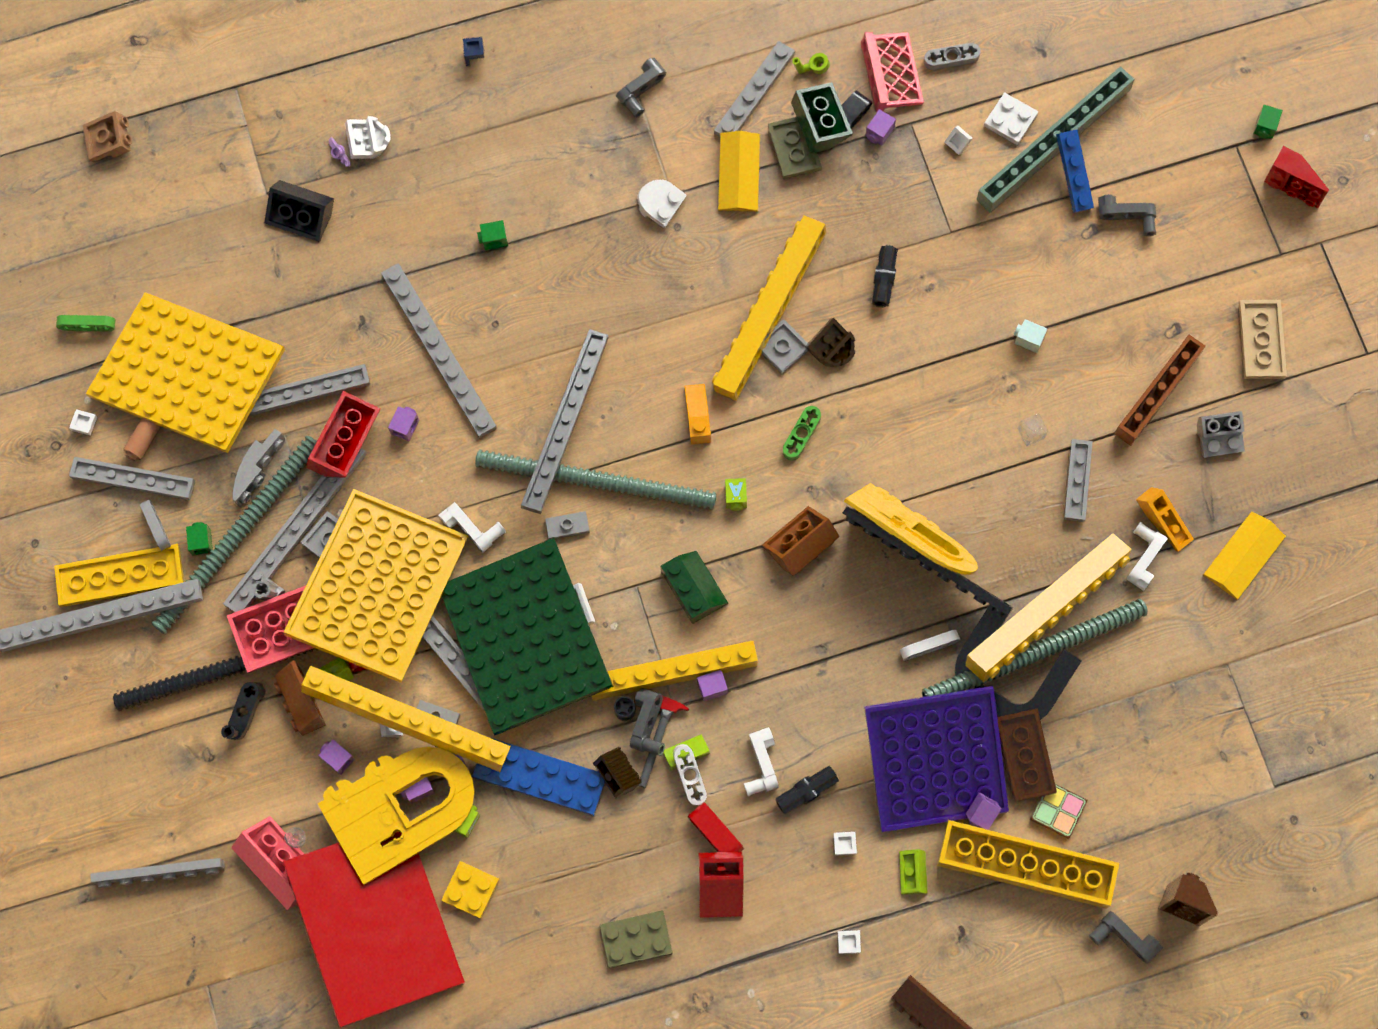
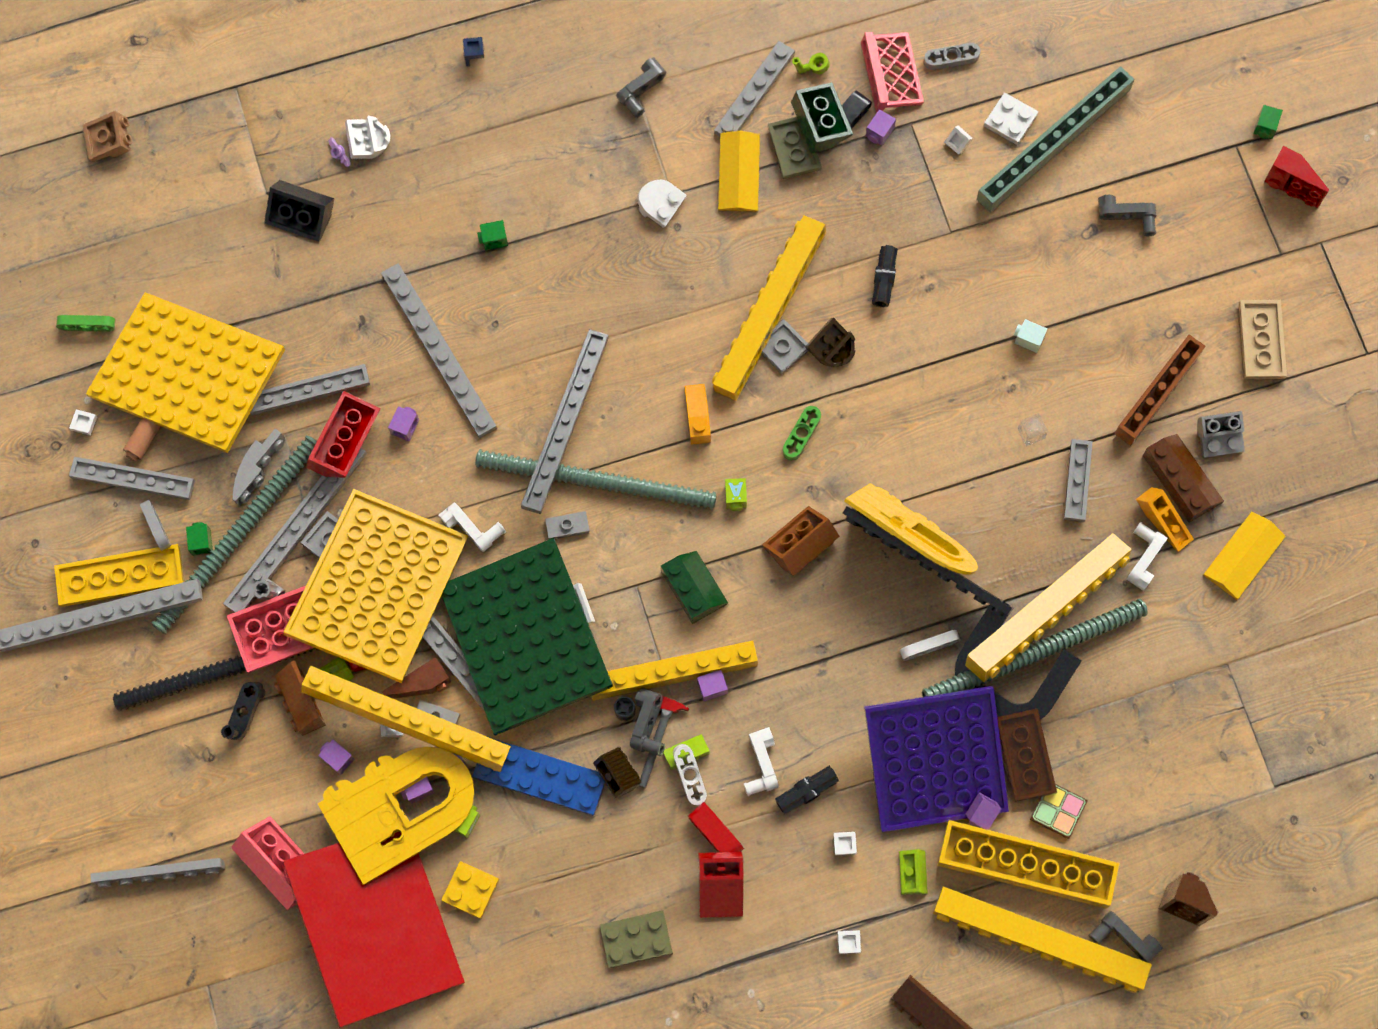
(295, 837): clear plate -> none
(422, 681): none -> copper slope
(1042, 939): none -> yellow brick
(1075, 170): blue plate -> none
(1182, 477): none -> reddish brown slope

